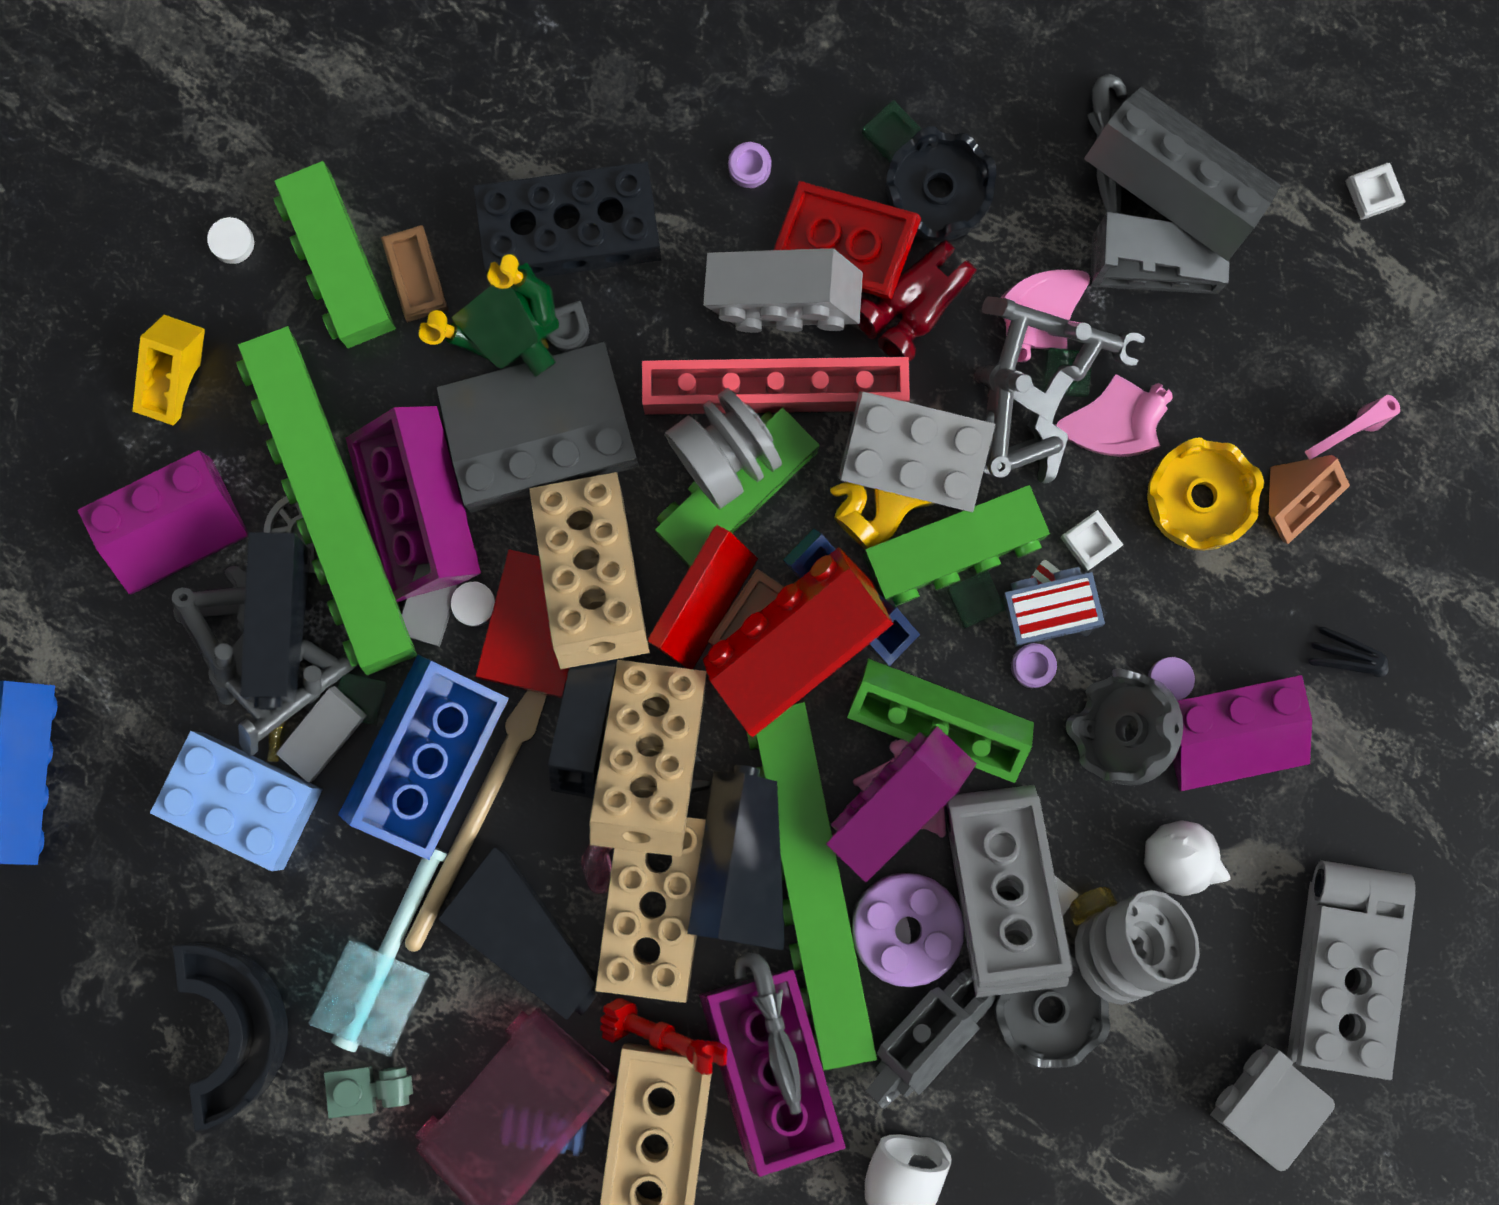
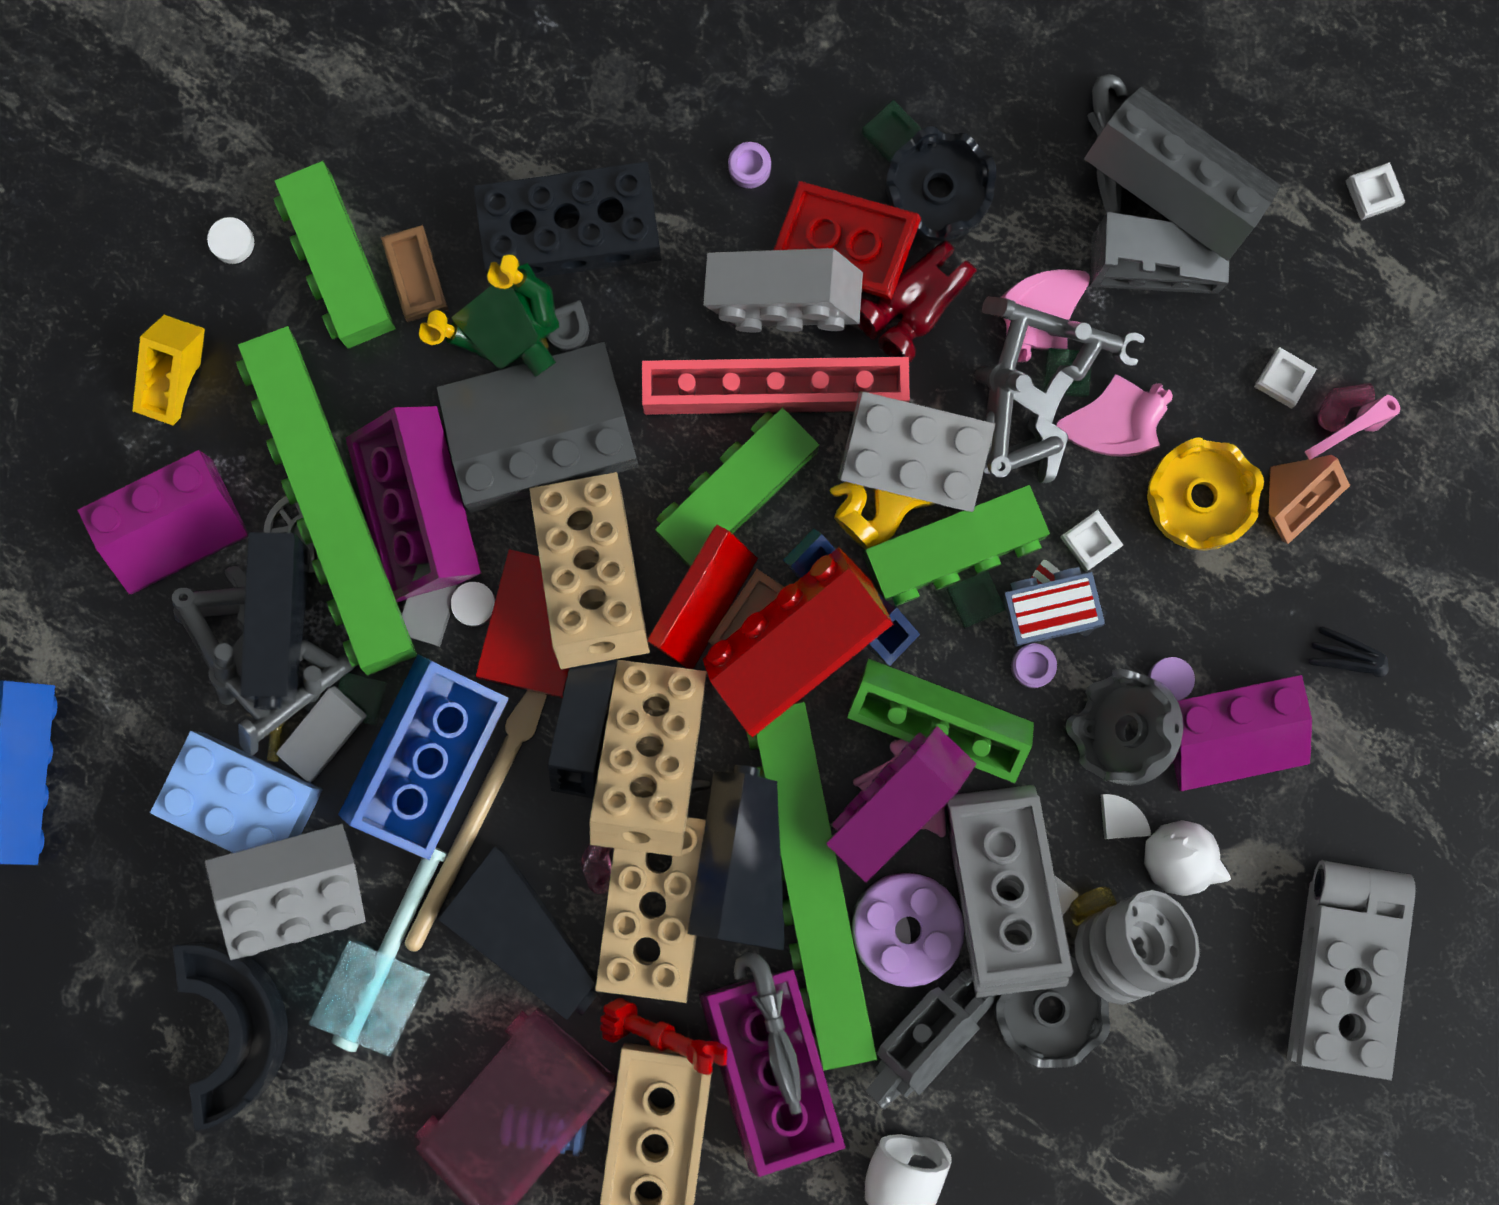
(286, 891): none -> light grey brick
(355, 1091): sand green plate -> none
(724, 448): light grey wheel -> none
(1122, 818): none -> white tile
(1273, 1108): light grey bracket -> none
(1285, 377): none -> white tile
(1340, 401): none -> clear pink arm

